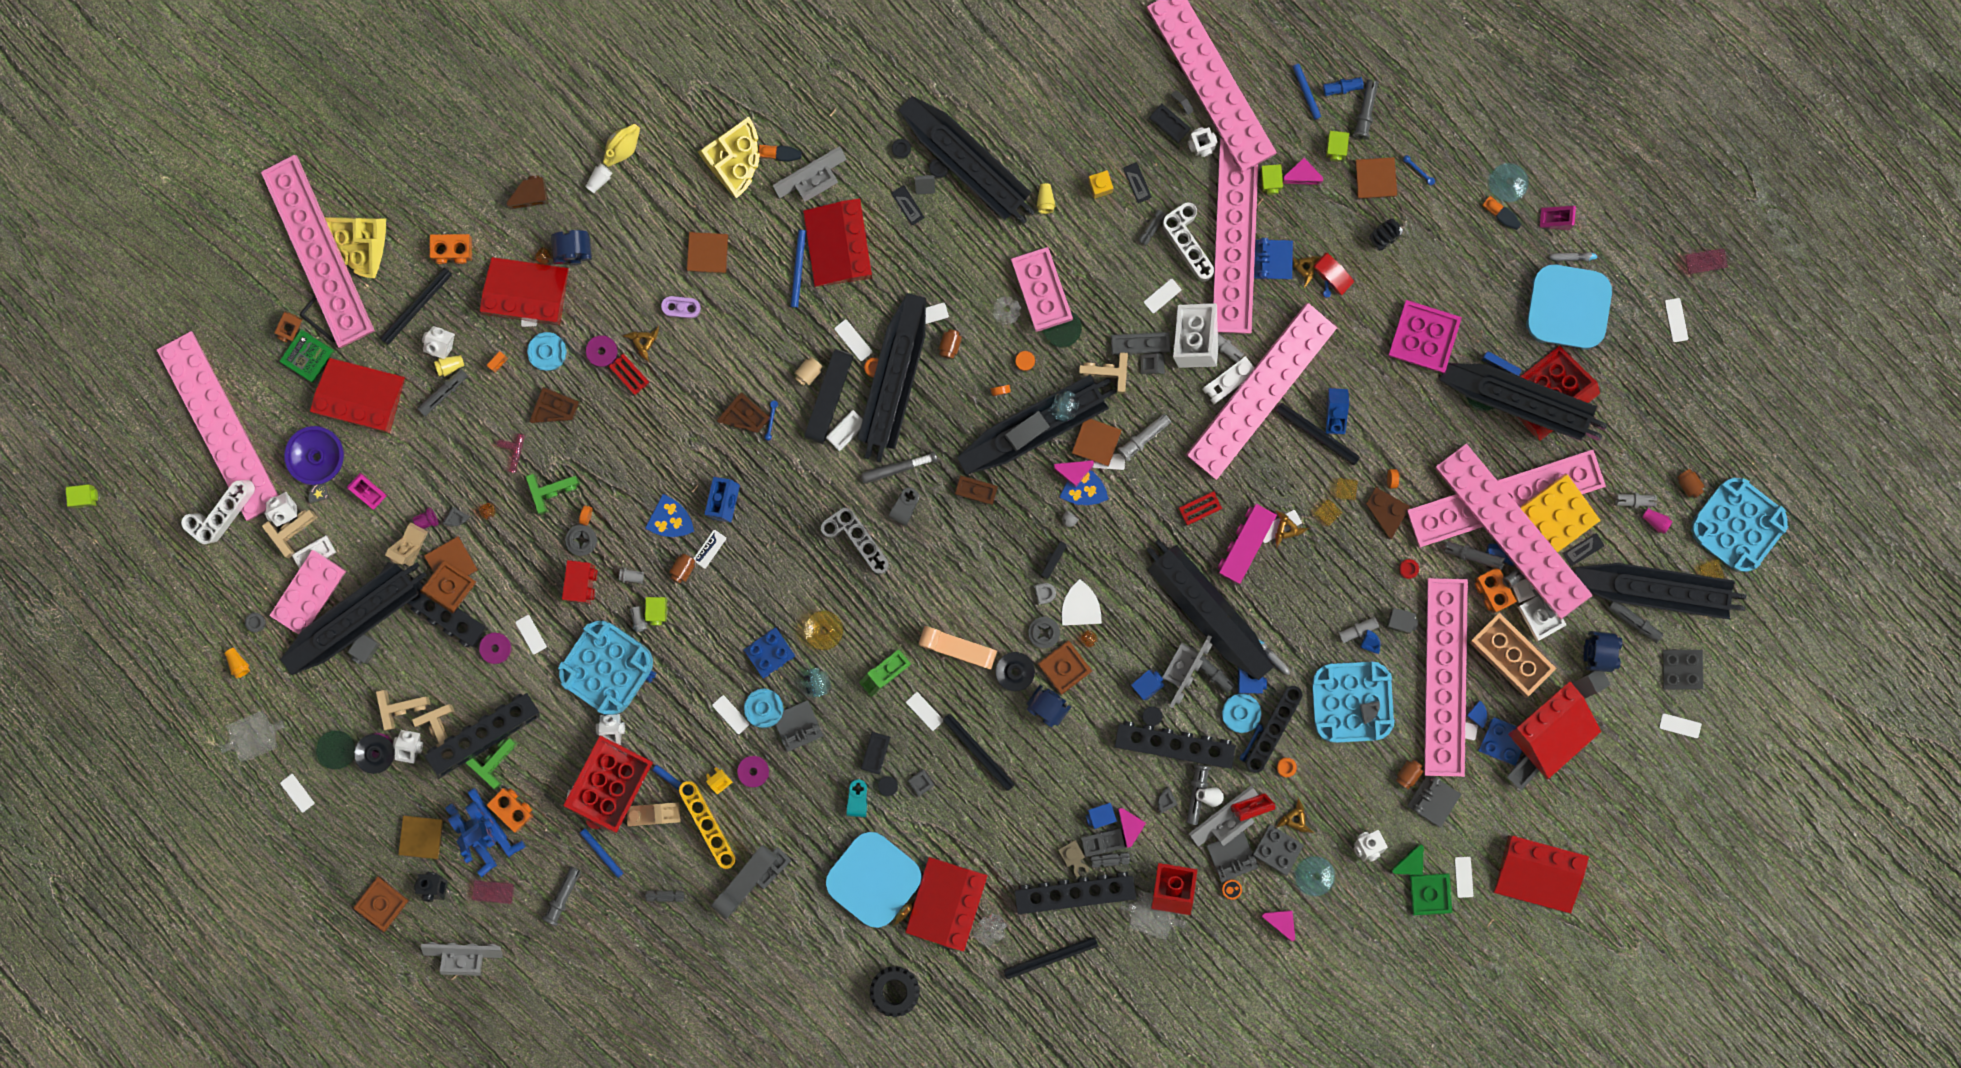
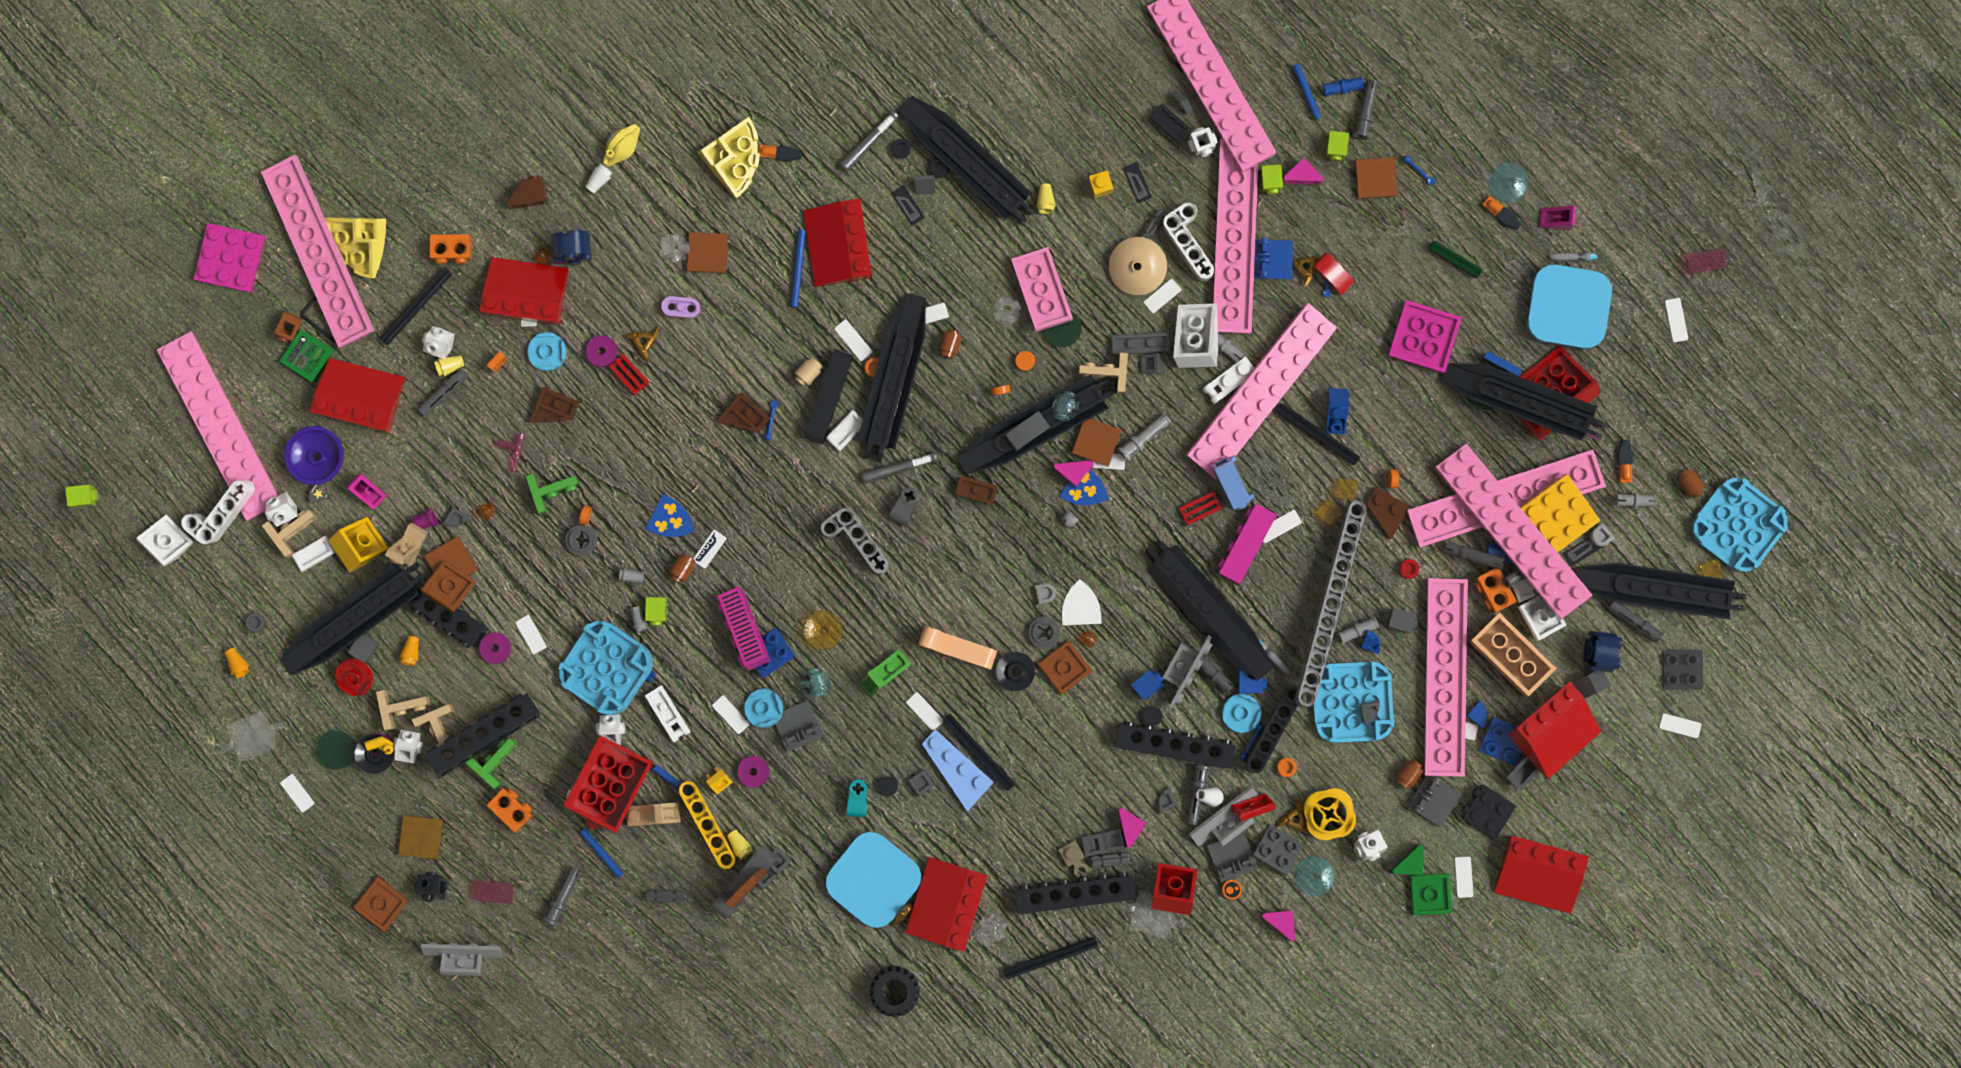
(165, 541): none -> white slope
(229, 258): none -> dark pink plate
(308, 592): bright pink plate -> none
(354, 677): none -> red tile
(358, 544): none -> yellow slope
(381, 743): none -> yellow arm
(409, 653): none -> light orange cone
(480, 832): blue piece -> none
(579, 582): red brick -> none
(667, 713): none -> white plate
(668, 245): none -> clear brick
(722, 499): blue brick -> none
(740, 845): none -> light yellow cone
(743, 628): none -> dark pink brick
(746, 887): none -> dark orange tile
(812, 178): light grey bracket -> none
(857, 153): none -> flat silver piece
(875, 753): black plate -> none
(961, 774): none -> light blue wing
(1048, 705): dark blue brick -> none
(1052, 560): black plate -> none
(1101, 816): blue brick -> none
(1140, 251): none -> tan dish
(1231, 483): none -> medium blue brick
(1281, 534): pearl gold piece -> none
(1325, 612): none -> light grey beam
(1341, 797): none -> yellow piece
(1386, 234): black gear -> none
(1455, 259): none -> dark green axle
(1488, 811): none -> black plate
(1601, 536): none -> light grey tile
(1625, 459): none -> piece
(1657, 520): dark pink cone -> none

